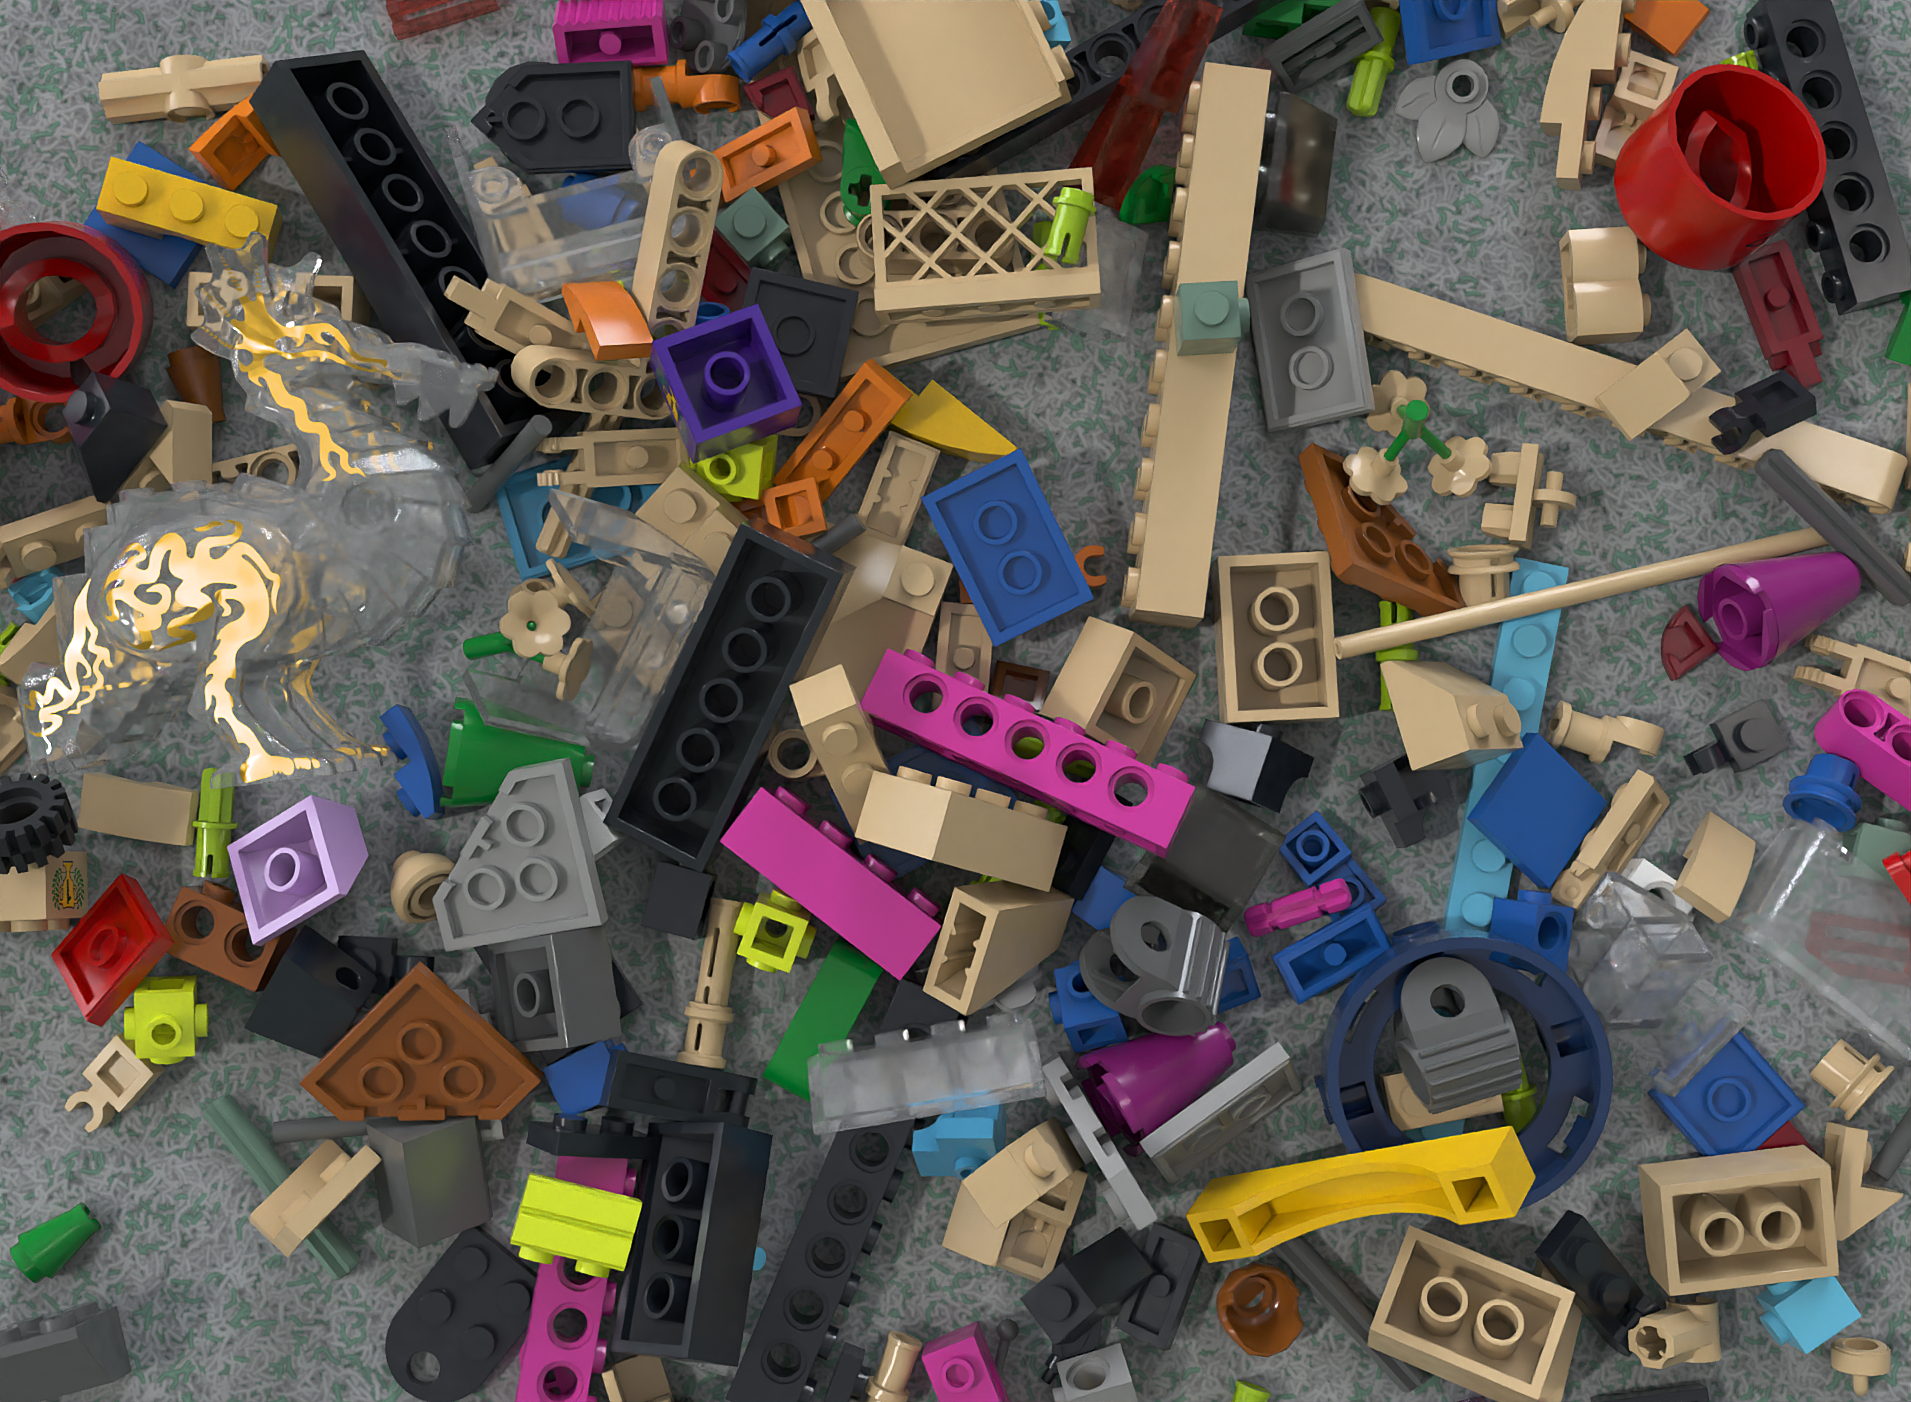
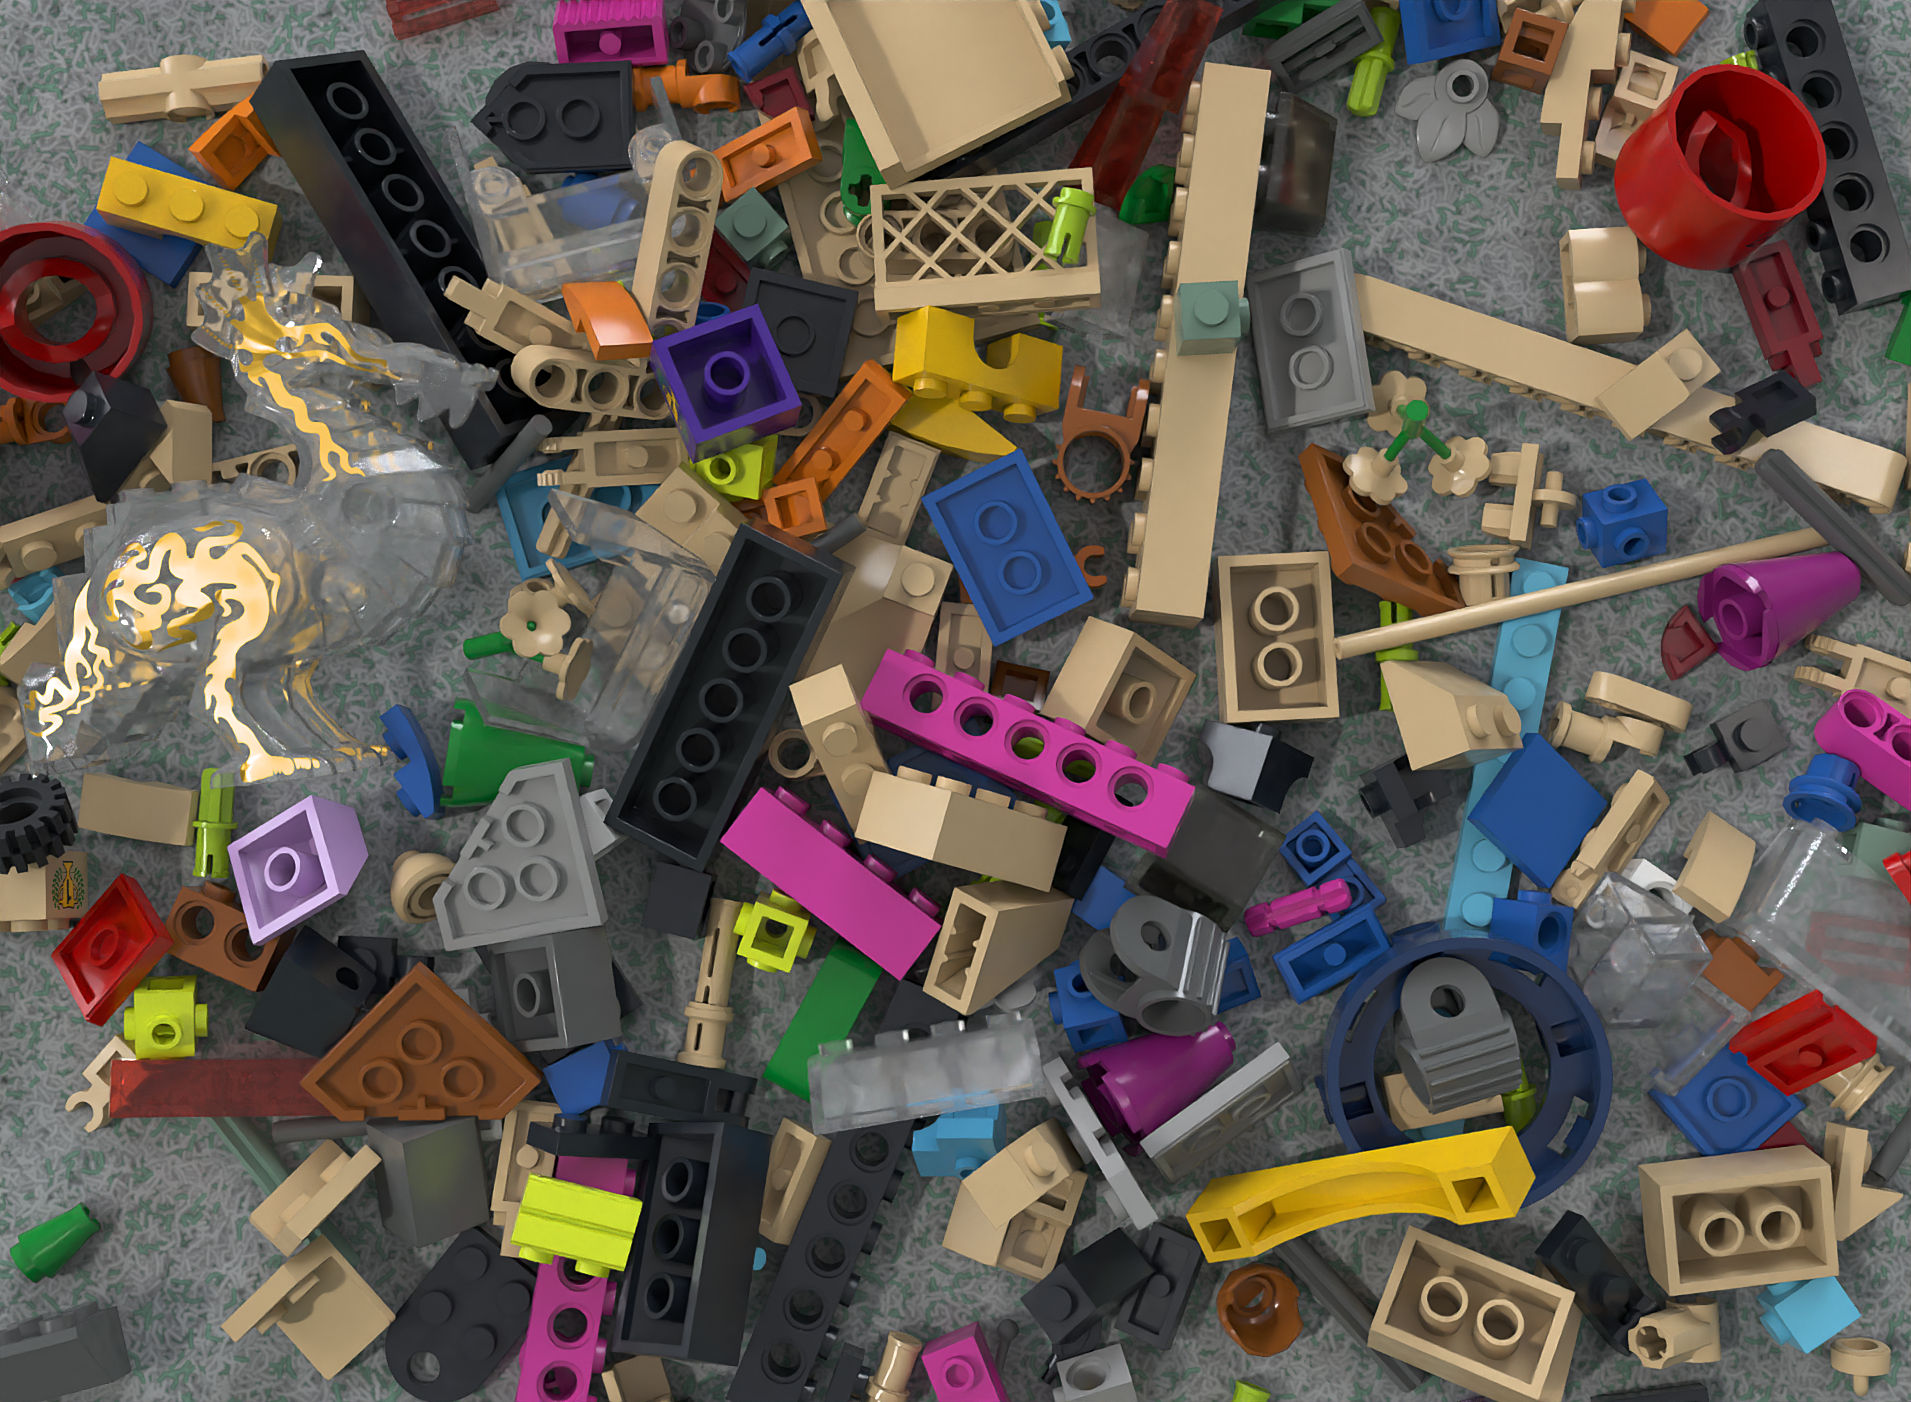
(211, 1088): none -> clear red slope
(318, 1306): none -> tan bracket
(516, 1162): none -> tan hinge
(791, 1175): none -> tan plate
(940, 360): none -> yellow arch
(1119, 430): none -> dark orange piece
(1529, 51): none -> dark orange brick
(1623, 523): none -> blue brick
(1639, 701): none -> tan beam
(1736, 970): none -> dark orange brick
(1803, 1043): none -> red plate

